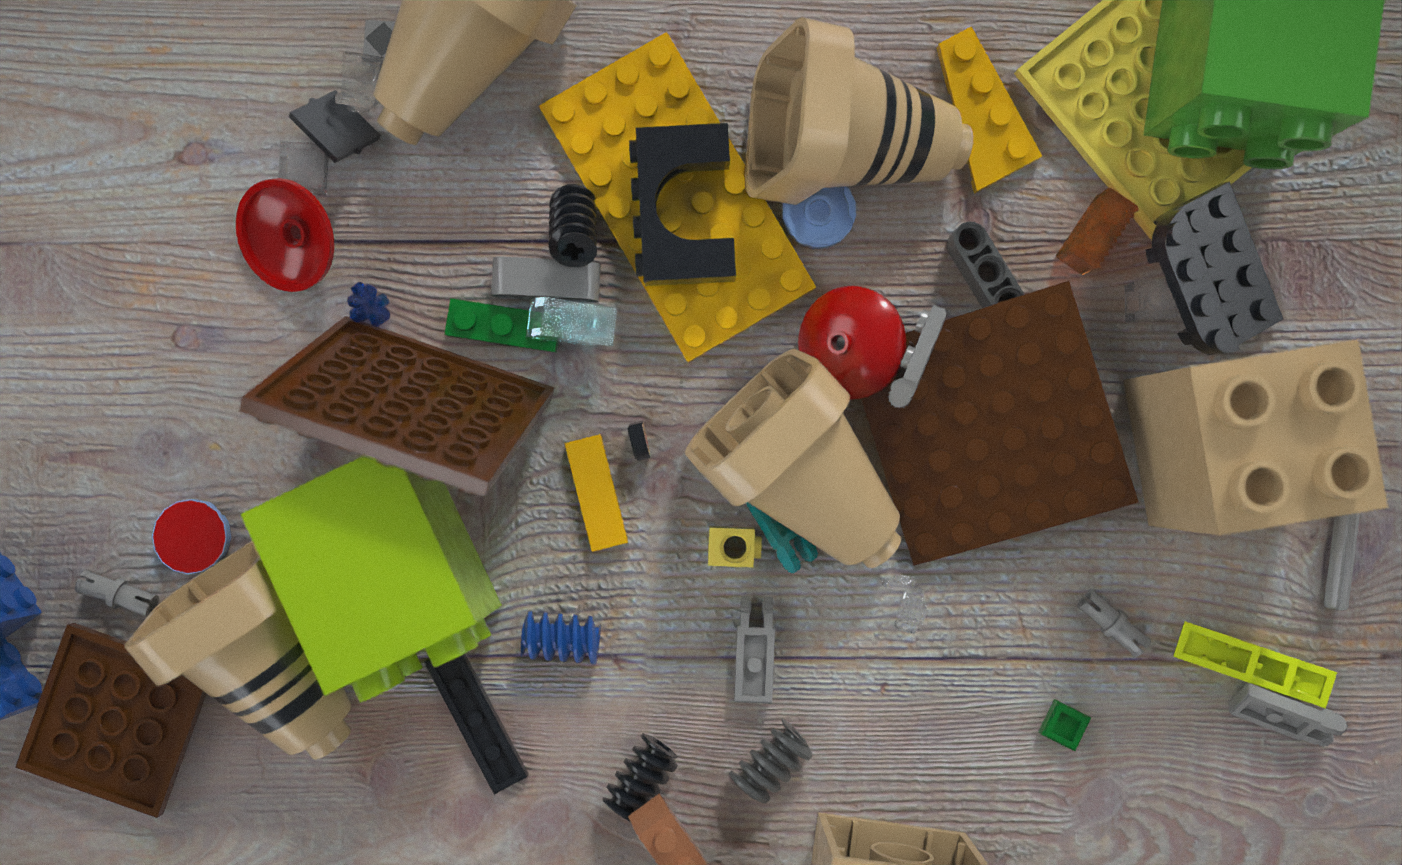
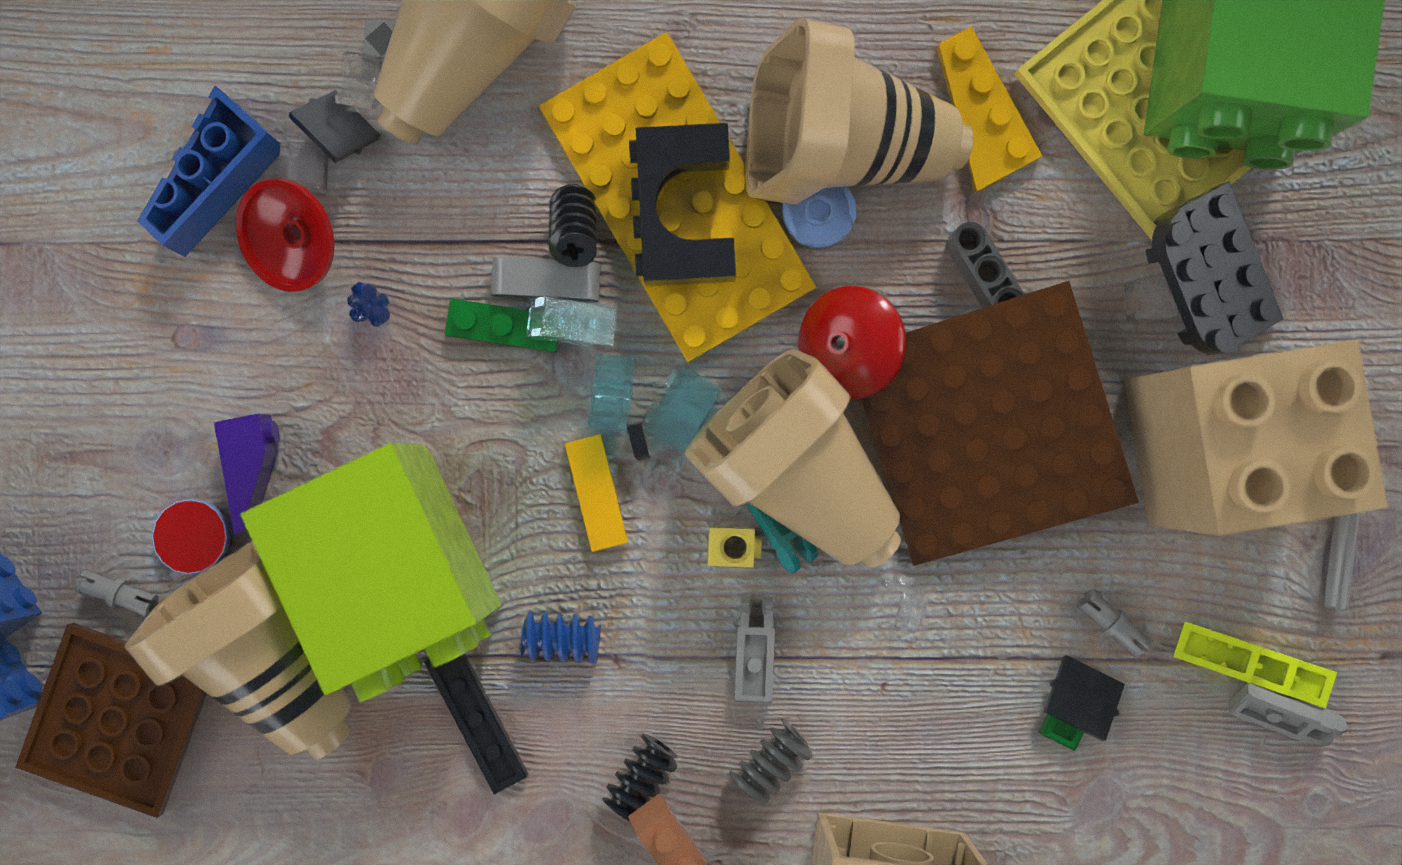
(209, 174): none -> blue wedge
(247, 460): none -> dark purple slope
(402, 404): reddish brown plate -> none
(612, 393): none -> clear light blue brick
(682, 408): none -> clear light blue brick
(917, 358): light grey hinge -> none
(1084, 698): none -> black piece
(1097, 231): clear orange brick -> none

